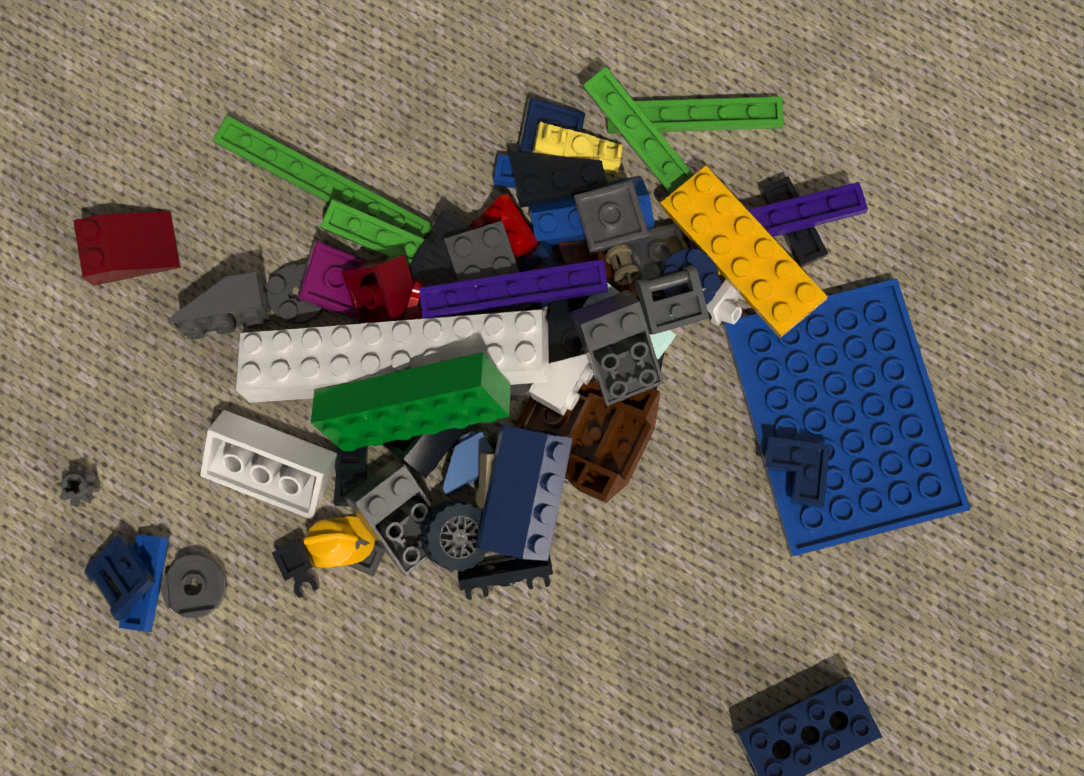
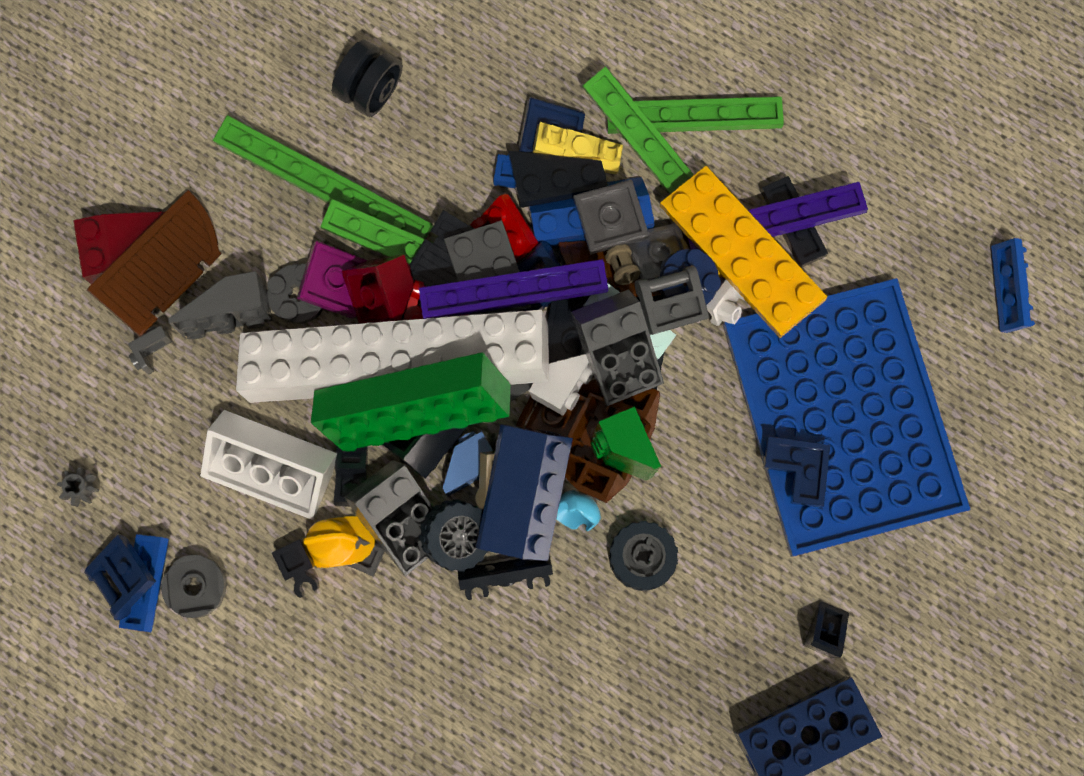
(148, 343): none -> dark grey bracket
(158, 265): none -> reddish brown piece
(366, 78): none -> black wheel
(578, 509): none -> medium azure hair
(625, 445): none -> green slope
(643, 556): none -> black wheel
(827, 631): none -> black slope
(1011, 285): none -> blue plate

